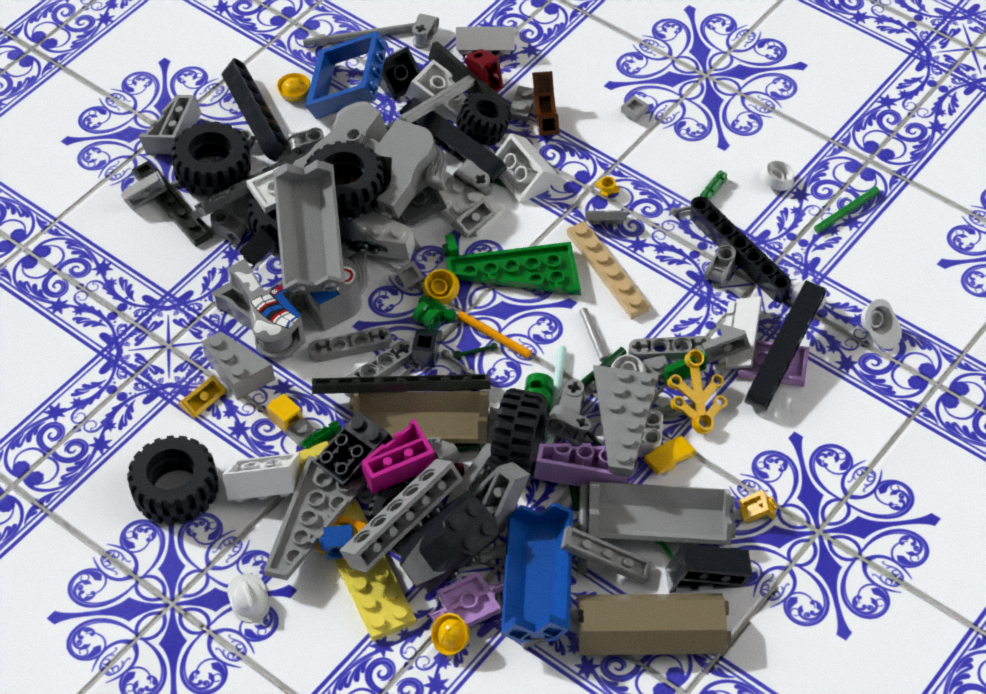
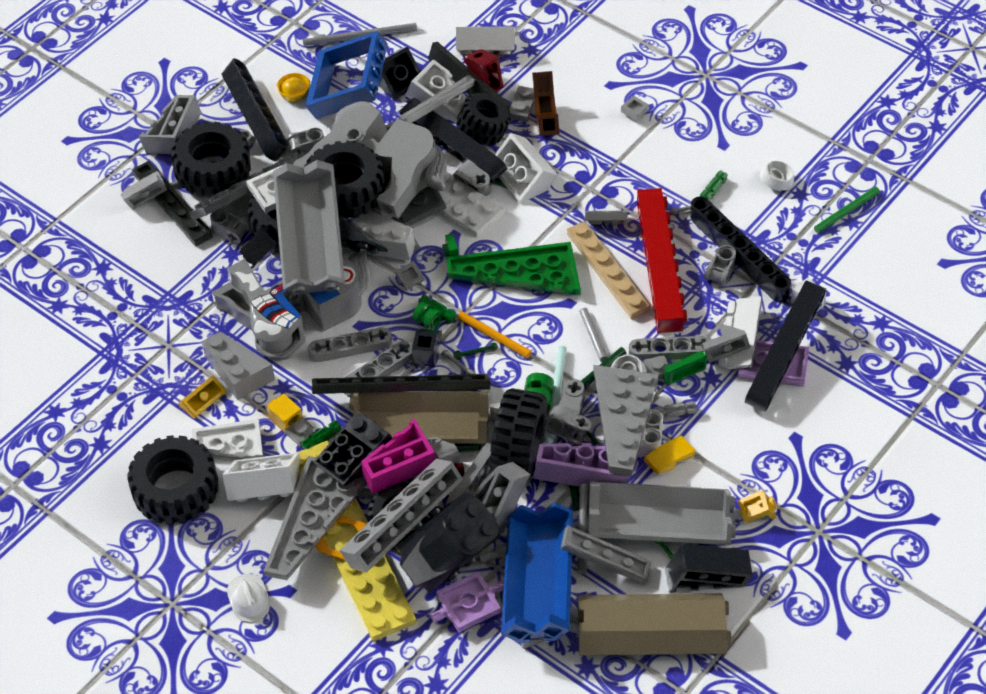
(232, 439): none -> white wing
(335, 539): blue brick -> none
(424, 30): light grey piece -> none
(441, 286): yellow hat -> none
(450, 634): yellow hat -> none
(473, 218): light grey slope -> none
(607, 186): yellow plate -> none
(660, 262): none -> red brick
(697, 395): yellow plant -> none
(881, 323): white piece -> none

